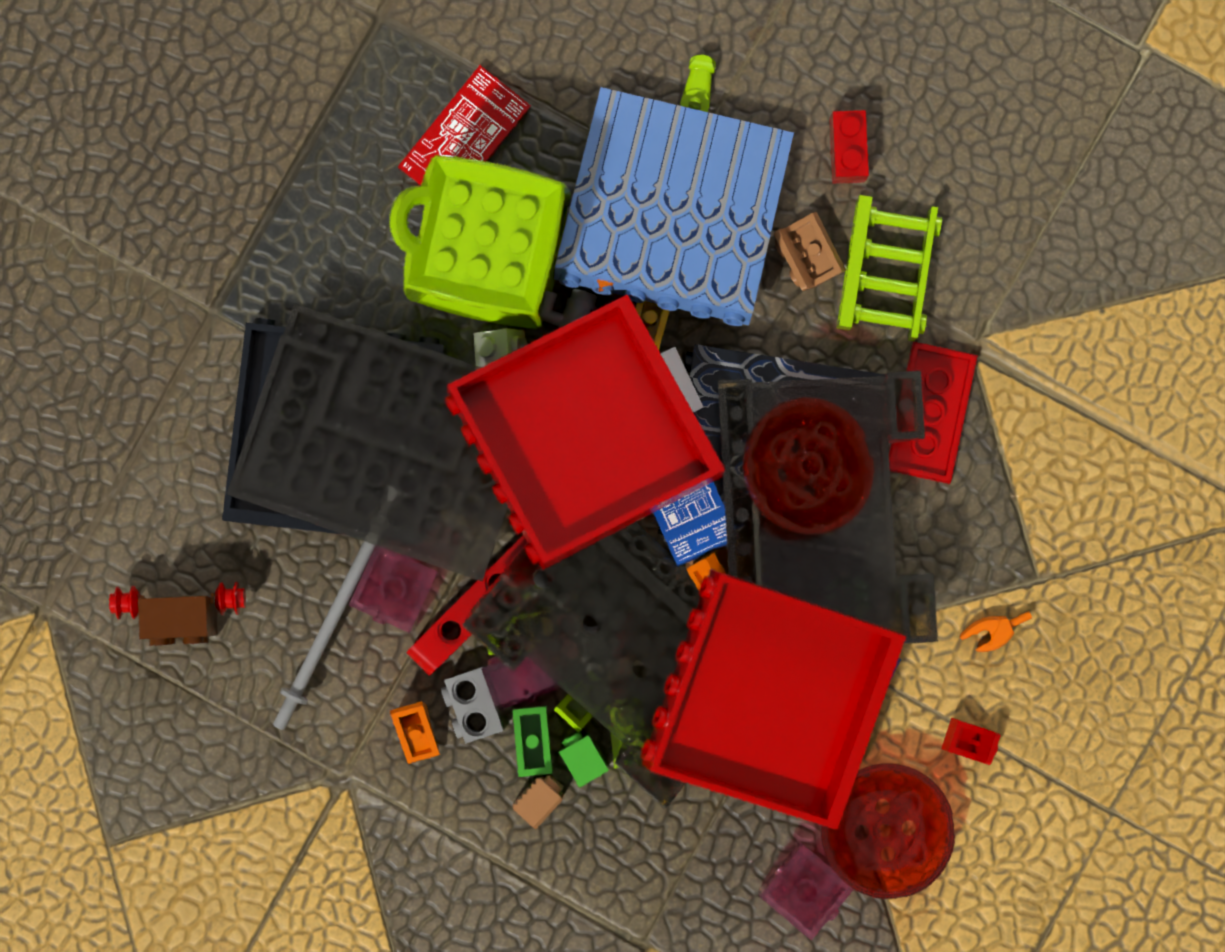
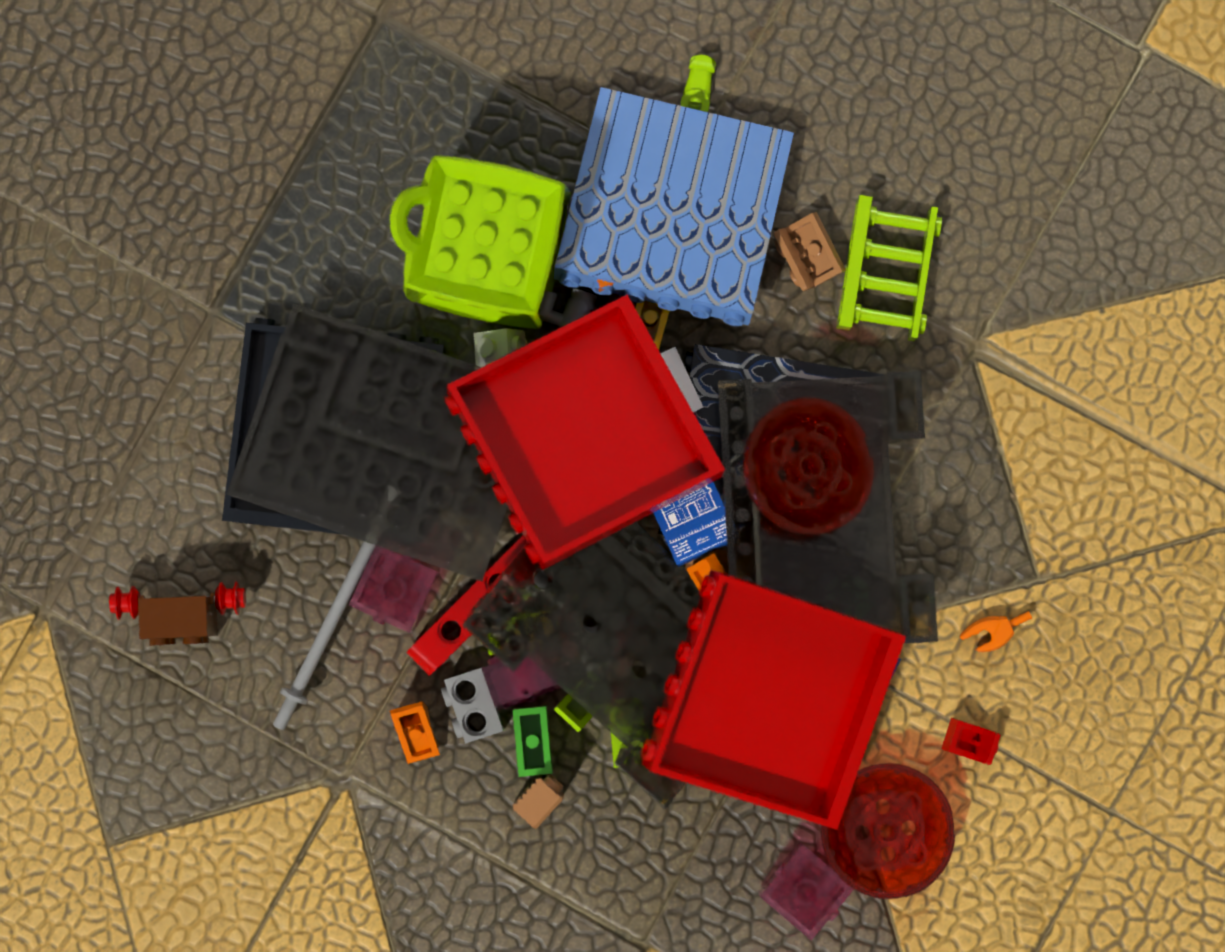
(470, 124): red tile -> none
(583, 758): bright green brick -> none
(849, 146): red brick -> none
(945, 394): red tile -> none

